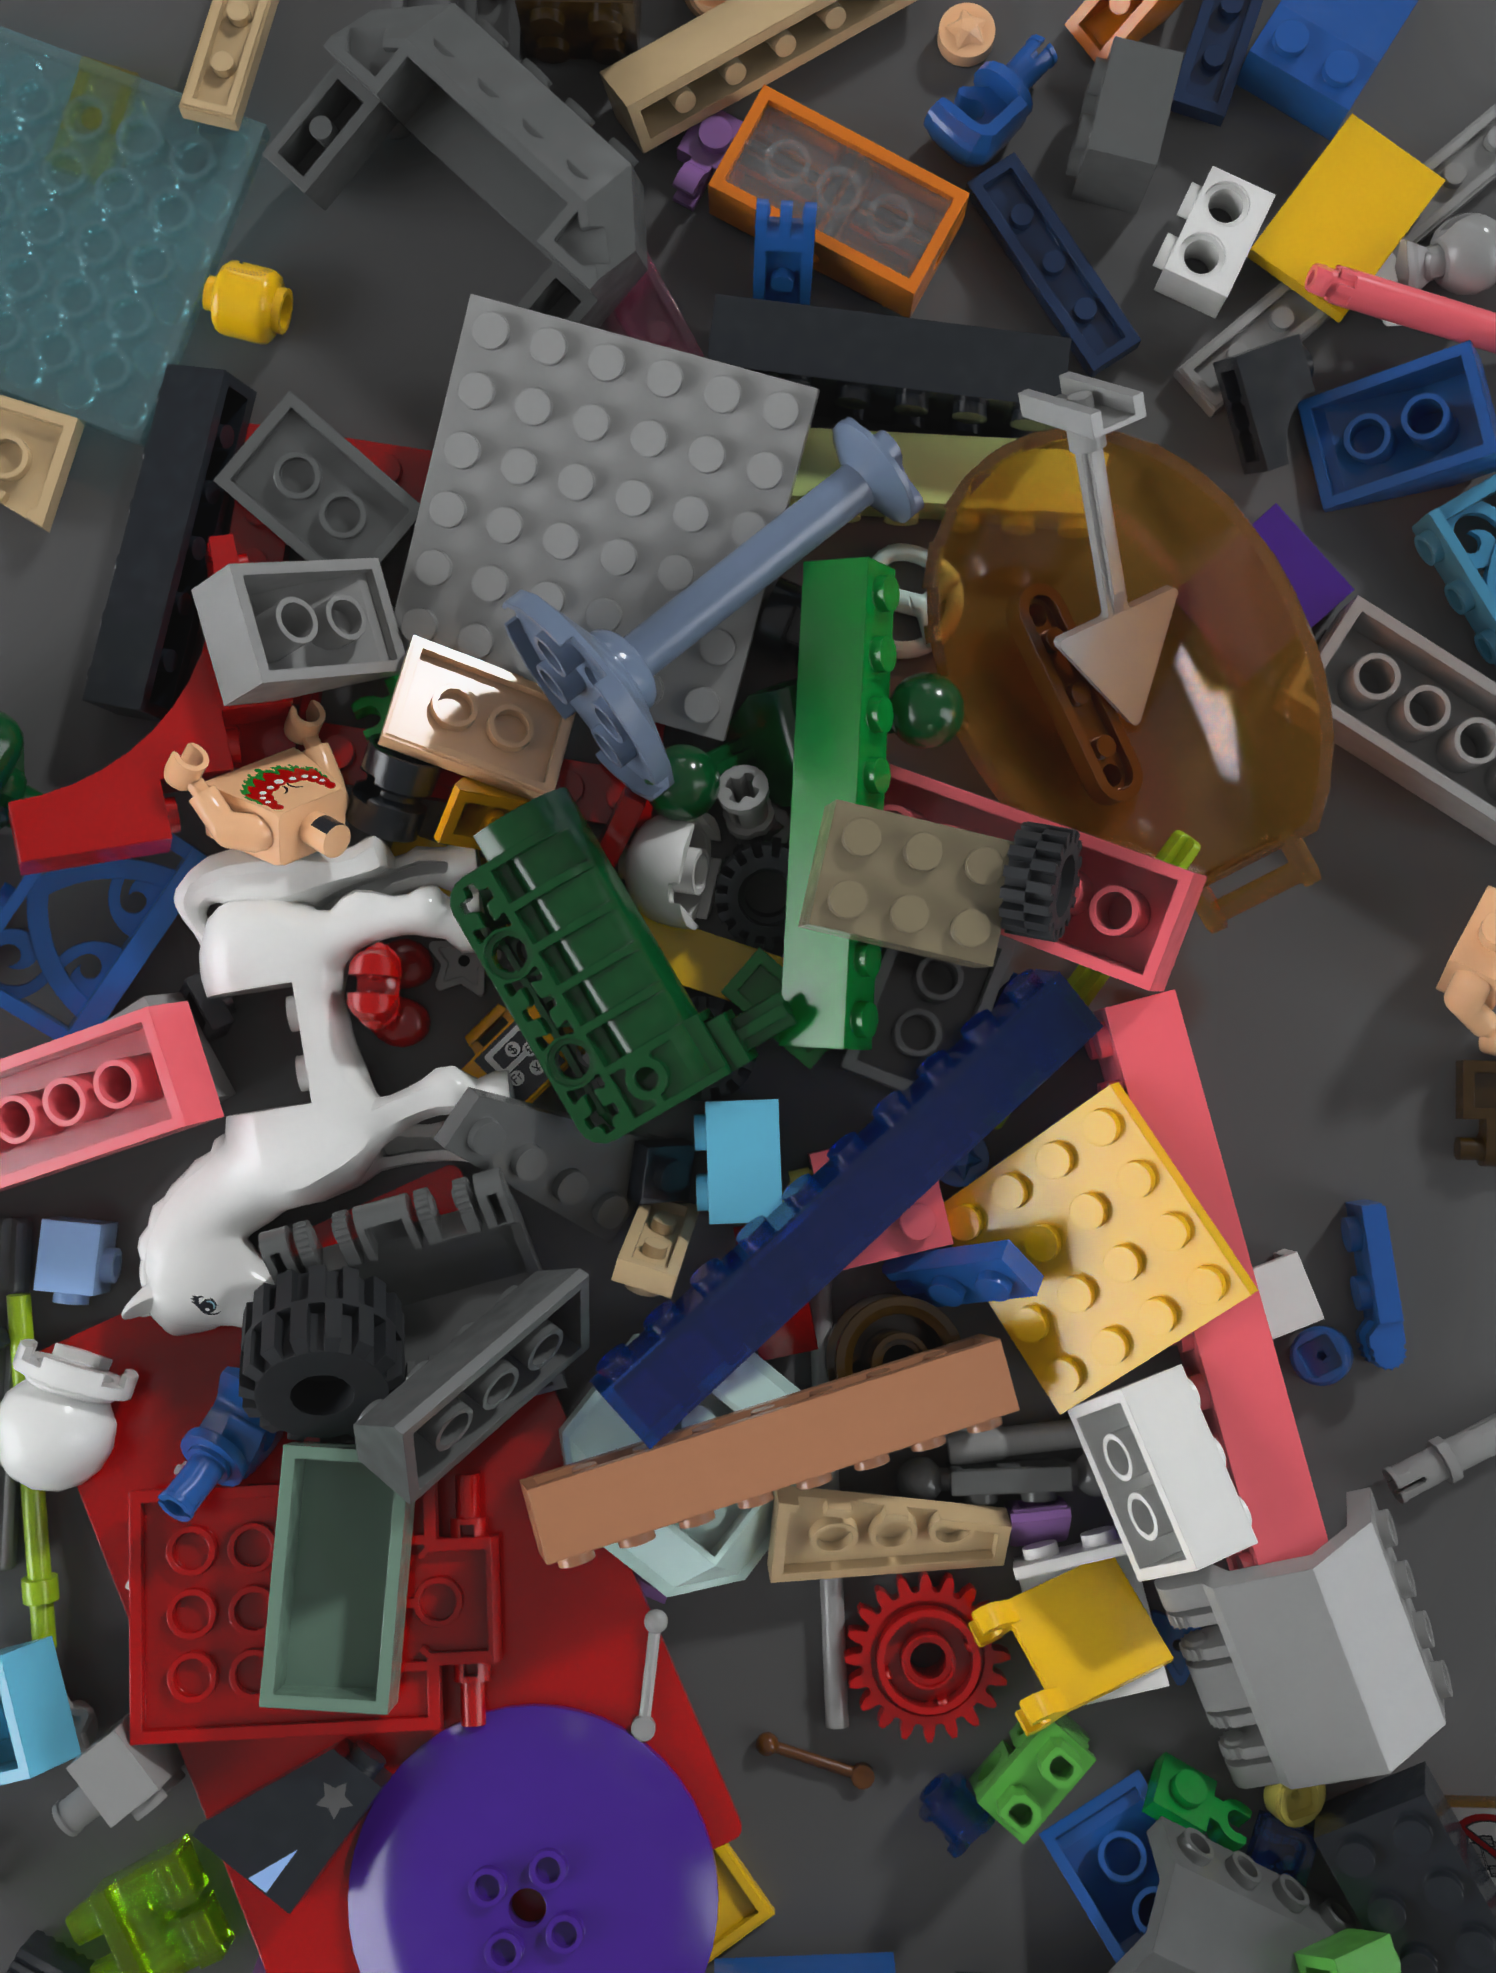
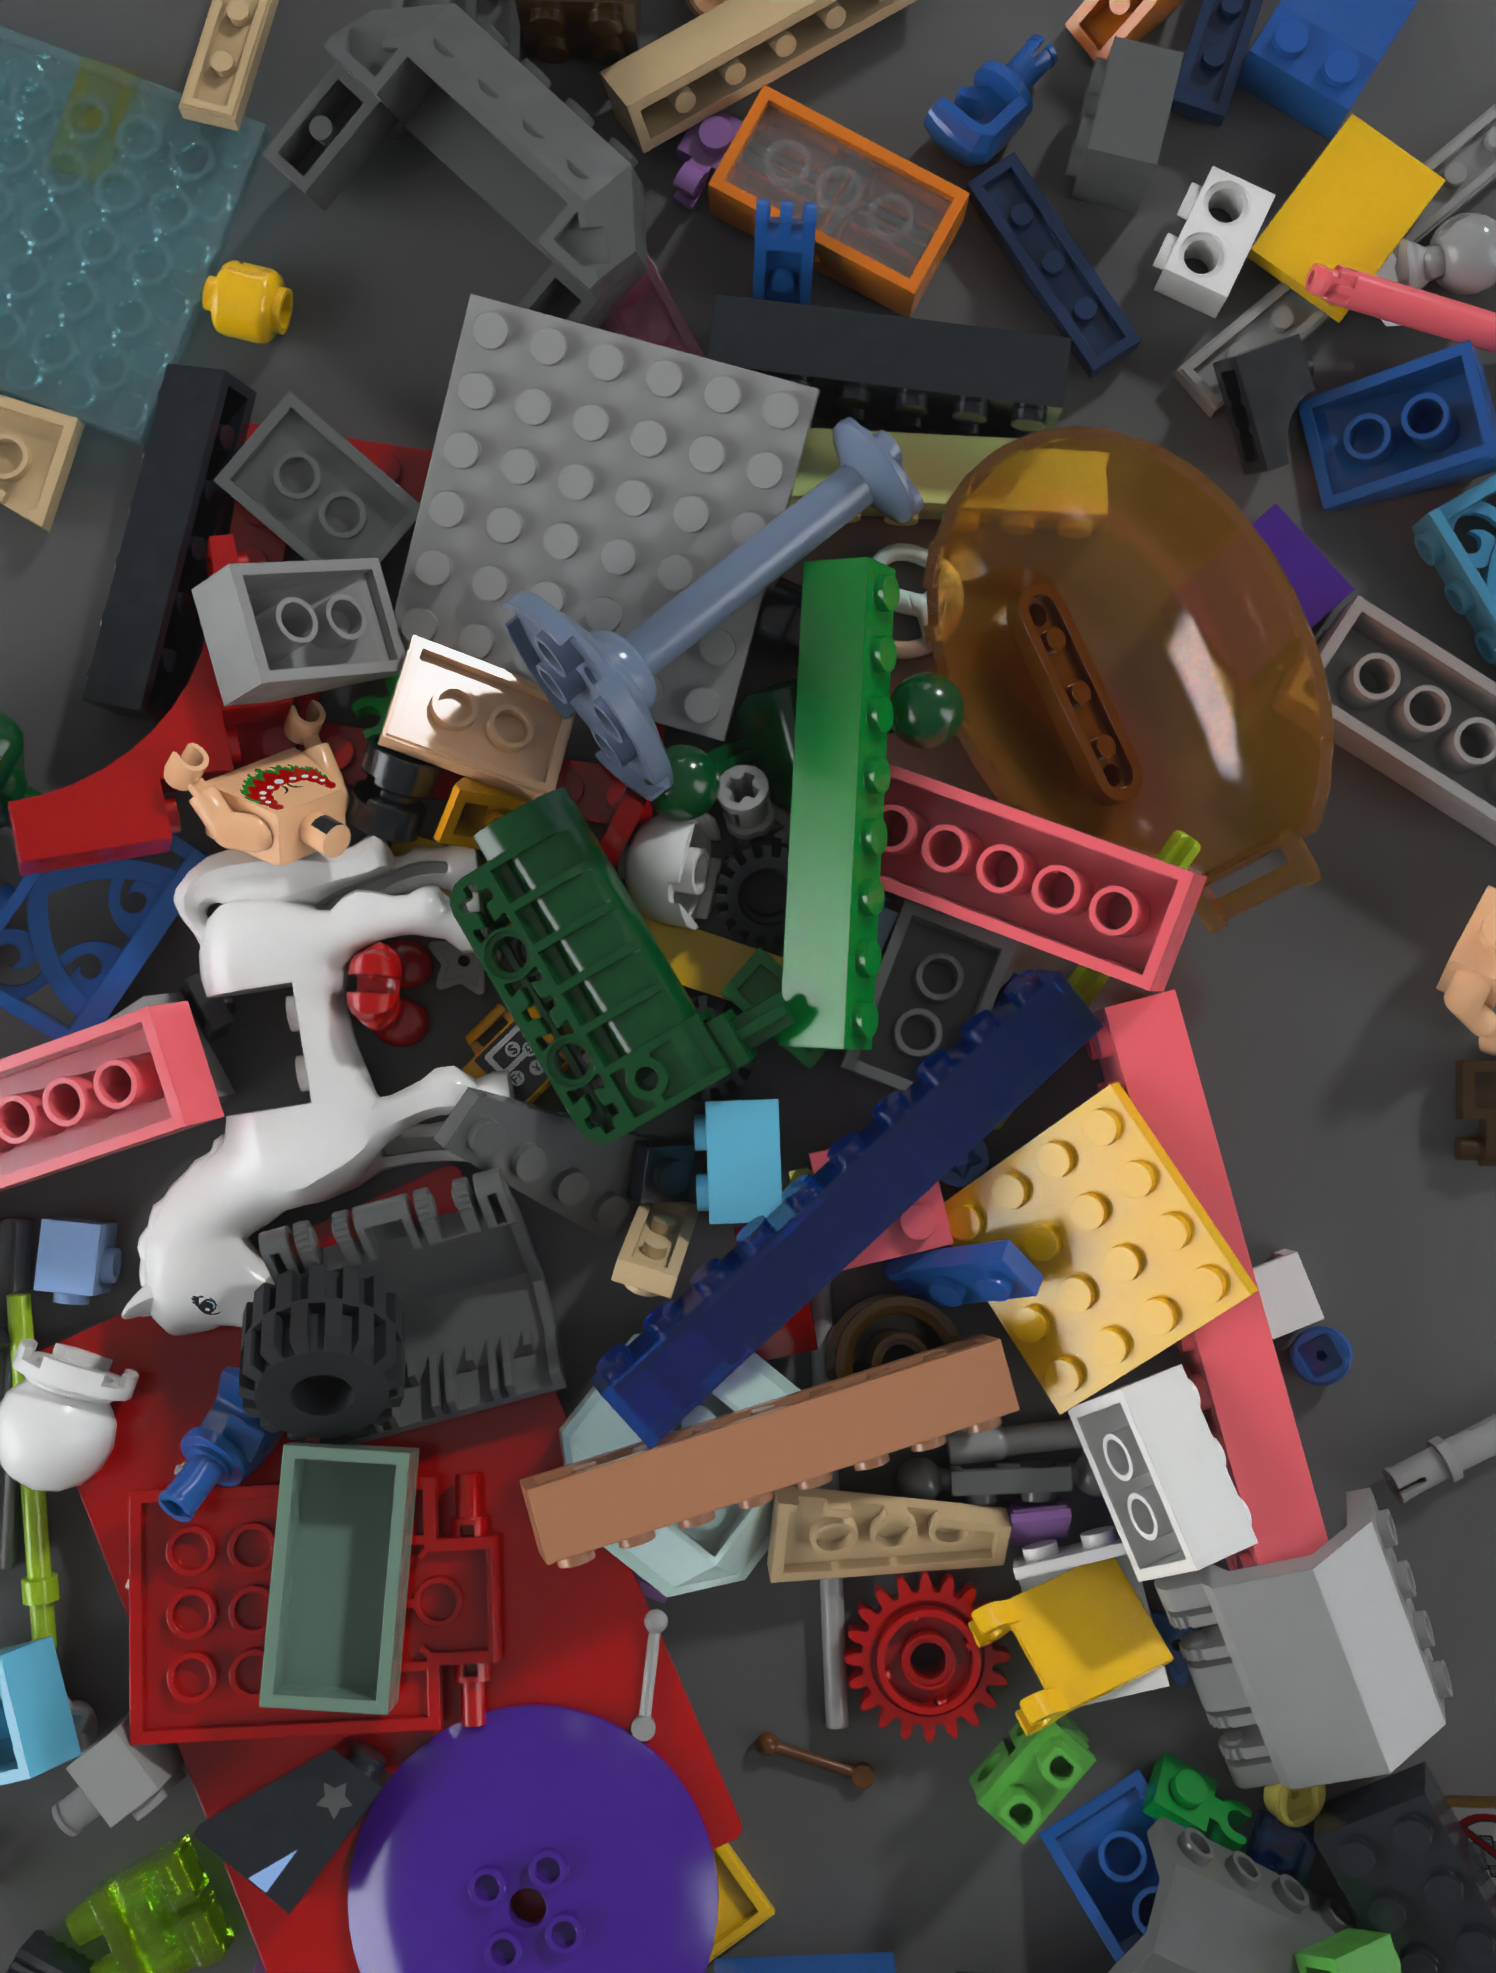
(475, 1382): dark grey slope -> none
(906, 884): dark tan brick -> none
(954, 1812): clear blue brick -> none
(966, 34): light nougat tile -> none
(1040, 881): black tyre -> none
(1125, 641): light grey piece -> none
(1375, 1285): blue hinge -> none

